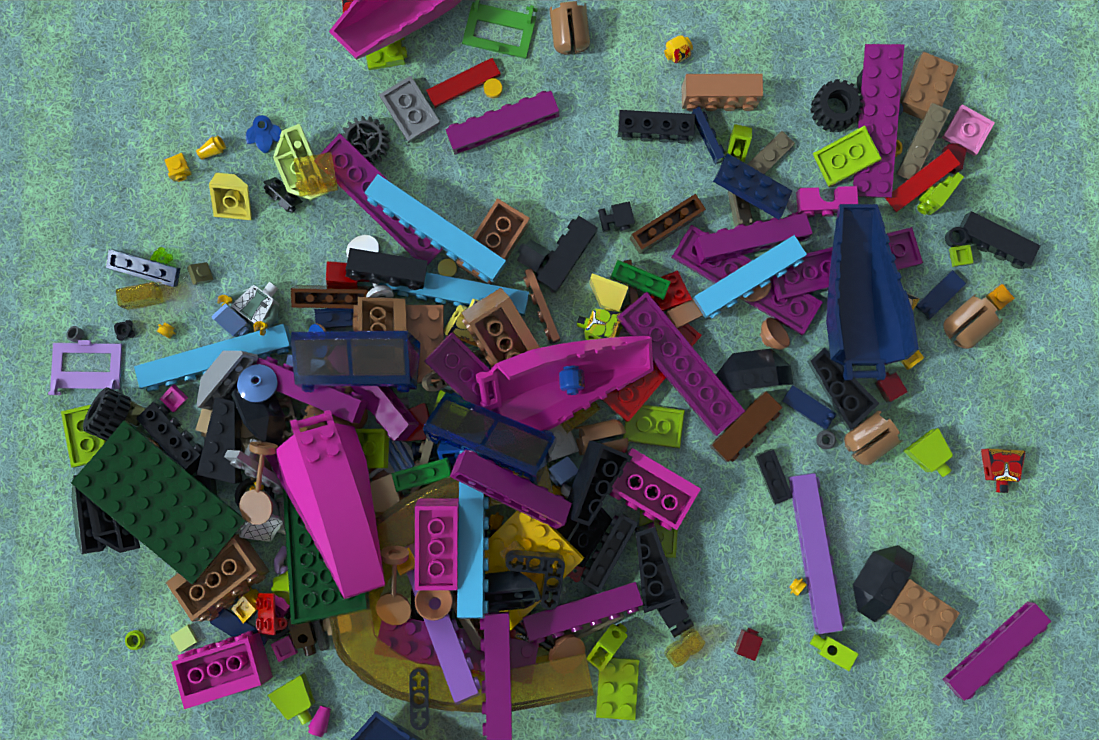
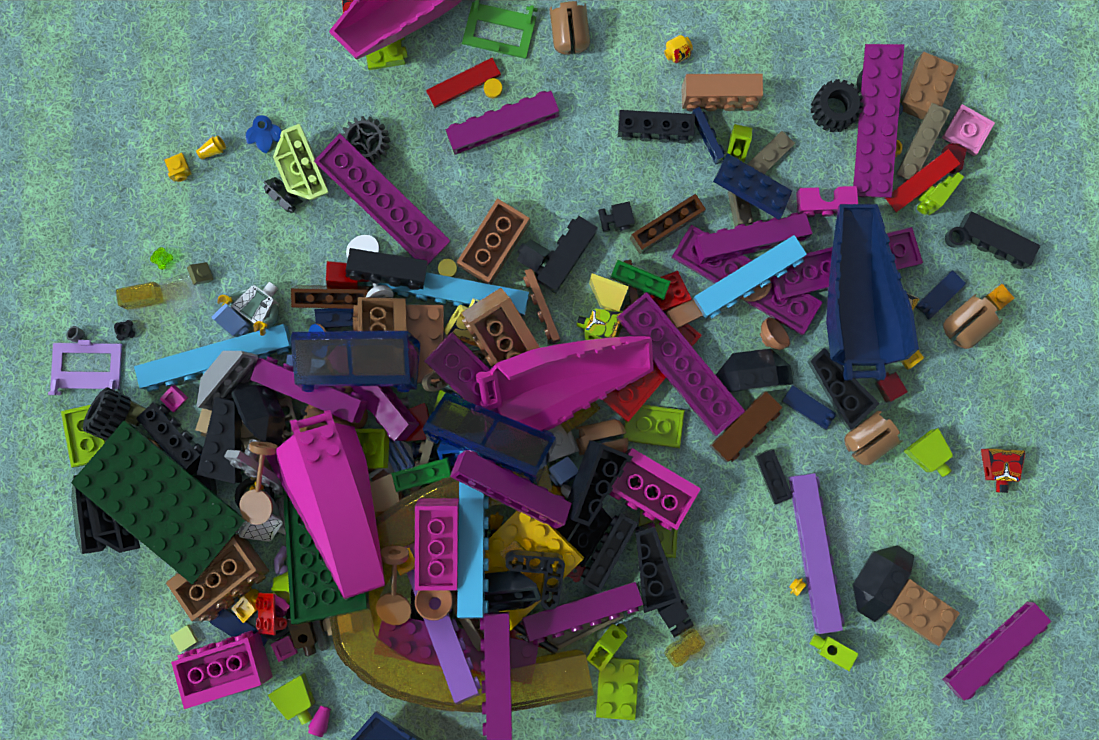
(129, 640): lime plate -> none
(143, 268): plate -> none
(166, 330): yellow plate -> none
(230, 197): light yellow slope -> none
(263, 389): medium blue dish -> none
(315, 174): clear yellow hinge -> none
(409, 109): light grey plate -> none
(424, 713): black beam -> none
(435, 228): medium azure brick -> none
(566, 646): nougat tile -> none
(571, 379): blue head -> none
(748, 644): dark red brick -> none
(819, 439): dark grey plate -> none
(847, 156): lime tile -> none
(961, 255): lime plate -> none

